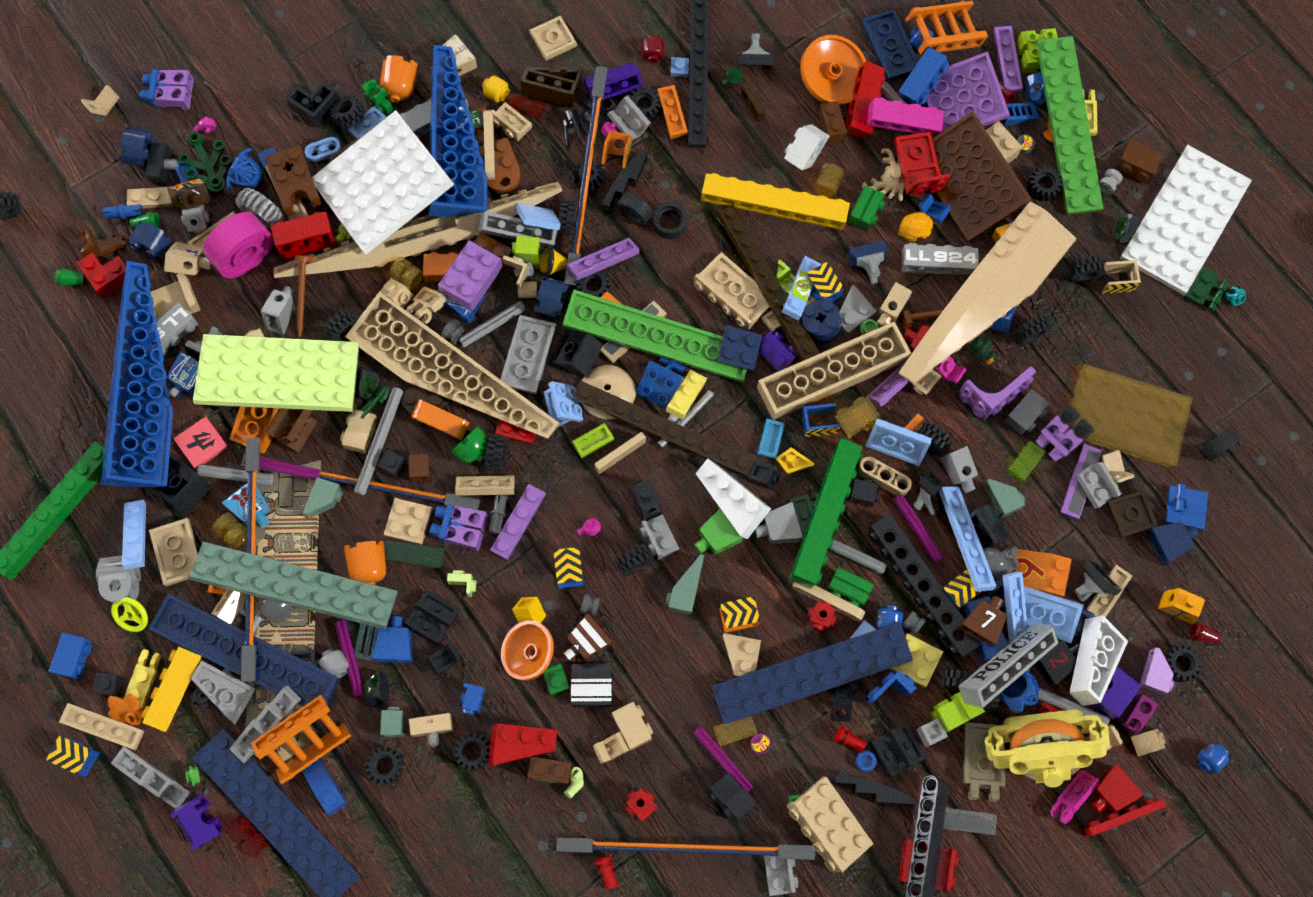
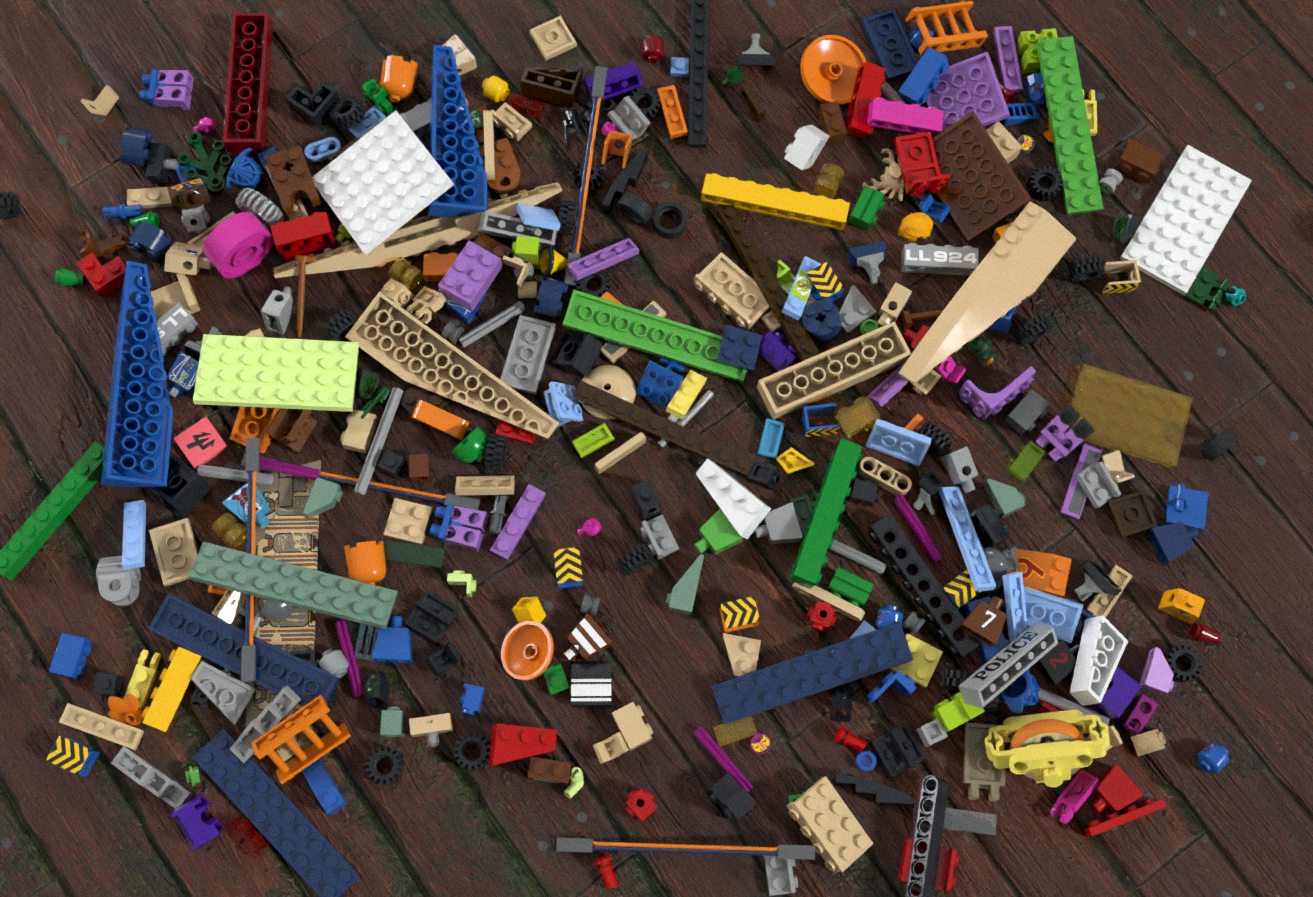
(132, 611): neon yellow piece -> none
(248, 82): none -> dark red brick

